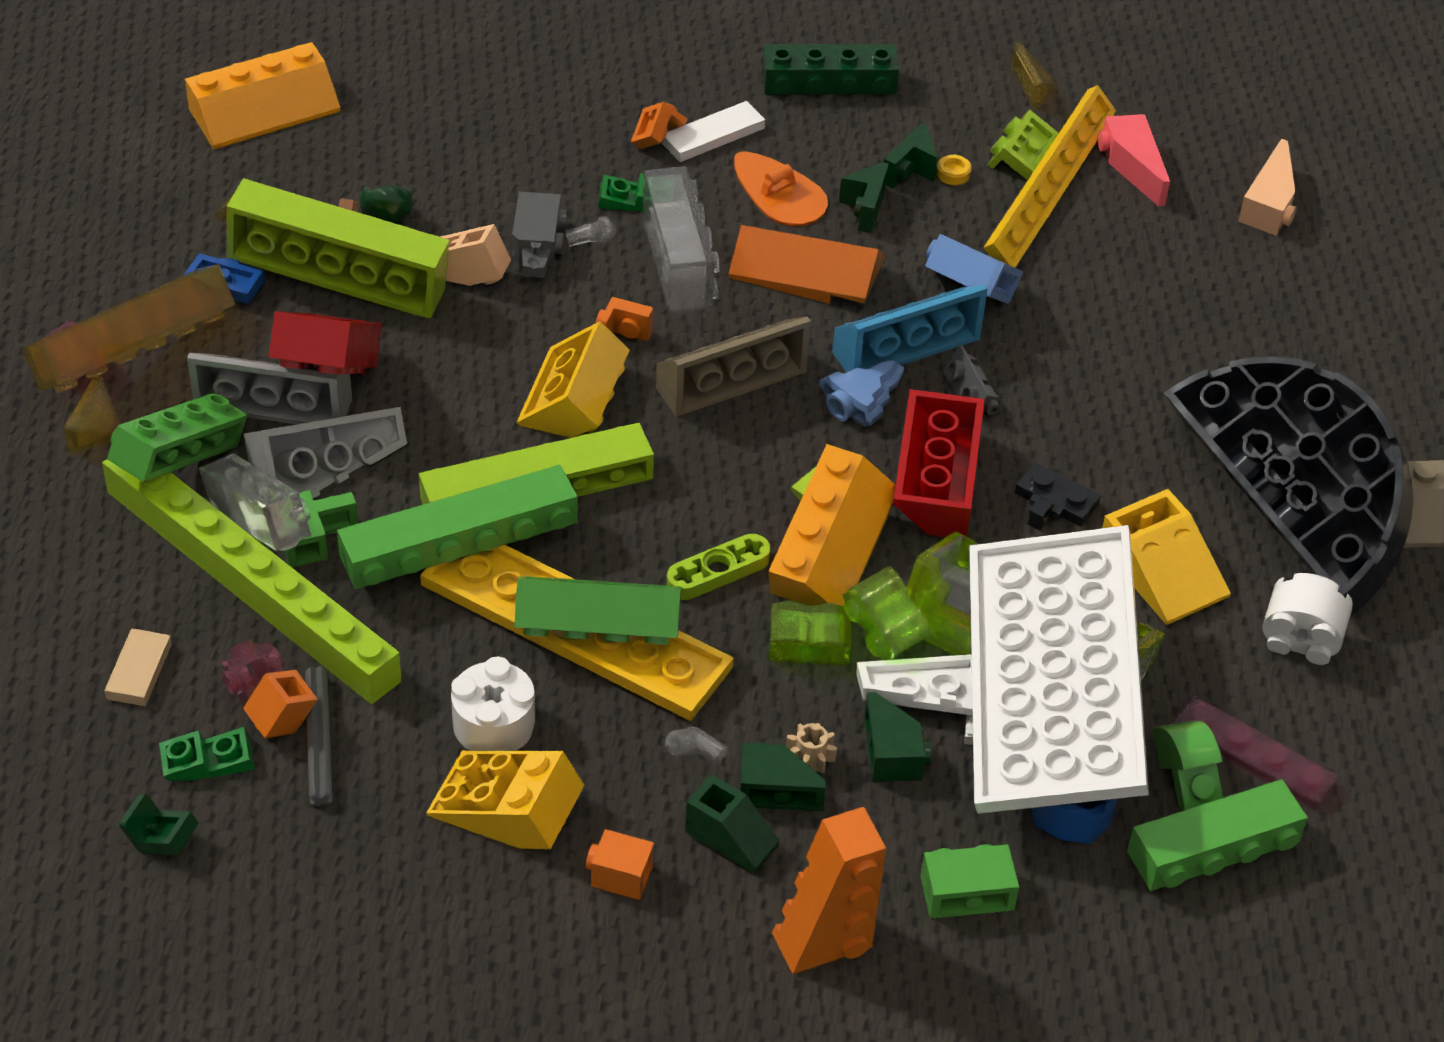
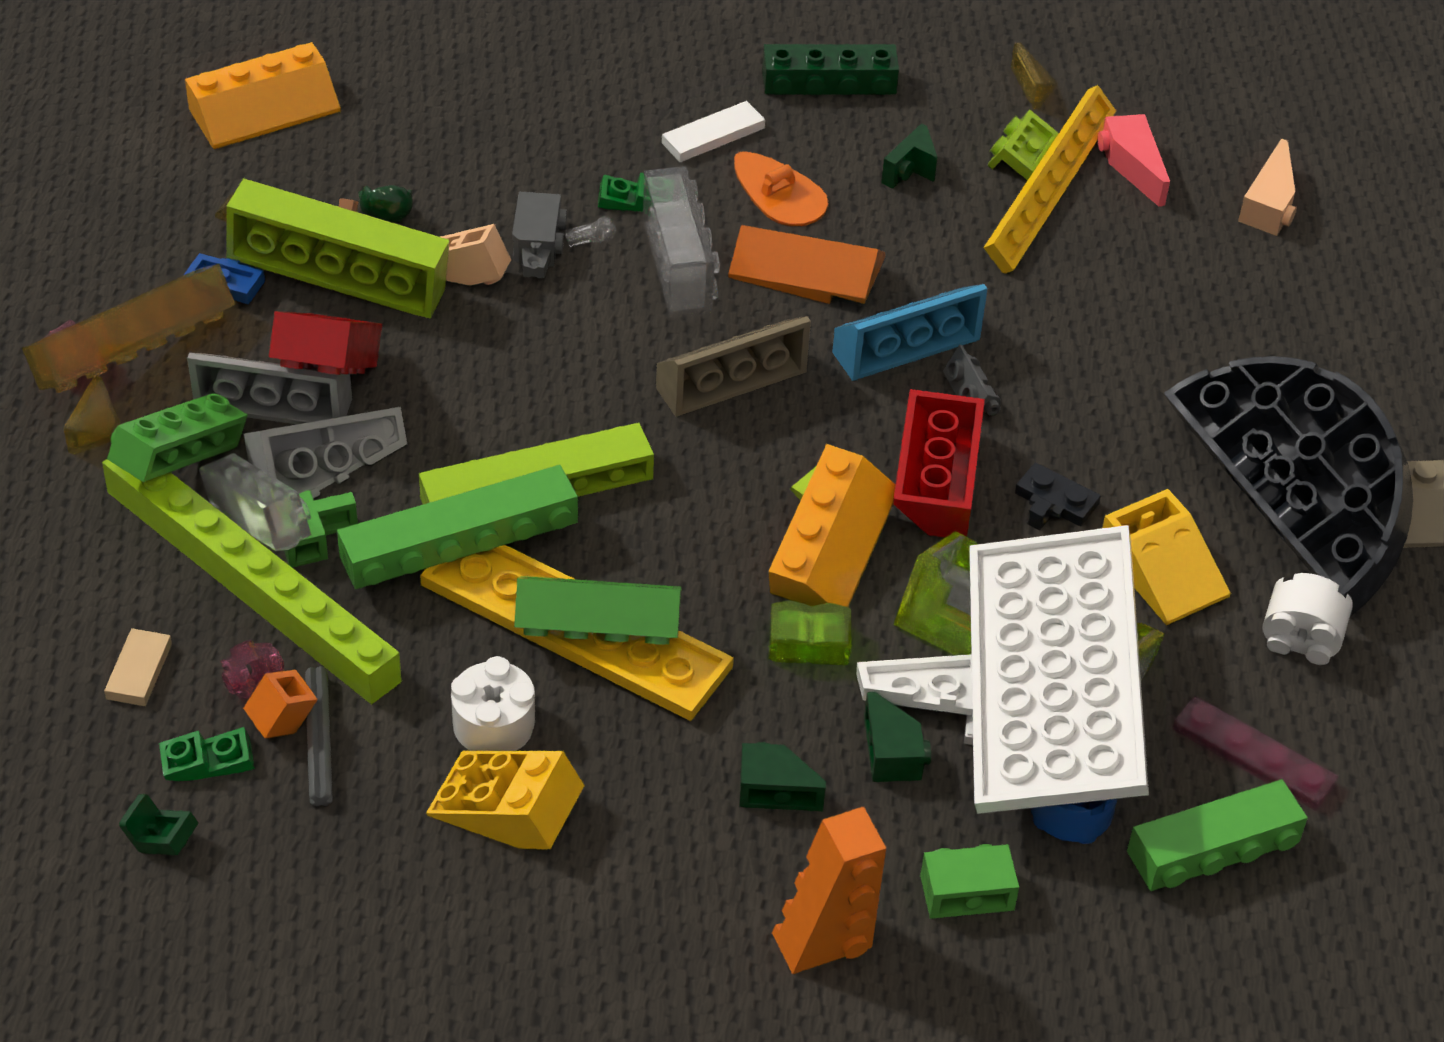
(575, 383): yellow slope -> none
(621, 864): orange brick -> none
(628, 319): orange bracket -> none
(655, 123): orange bracket -> none
(695, 741): clear arm -> none
(725, 553): lime beam -> none
(729, 824): dark green slope -> none
(813, 746): tan gear -> none
(861, 391): medium blue rock -> none
(865, 192): dark green slope -> none
(886, 614): clear neon green brick -> none
(953, 169): yellow tile -> none
(973, 268): medium blue slope -> none
(1193, 756): bright green brick -> none

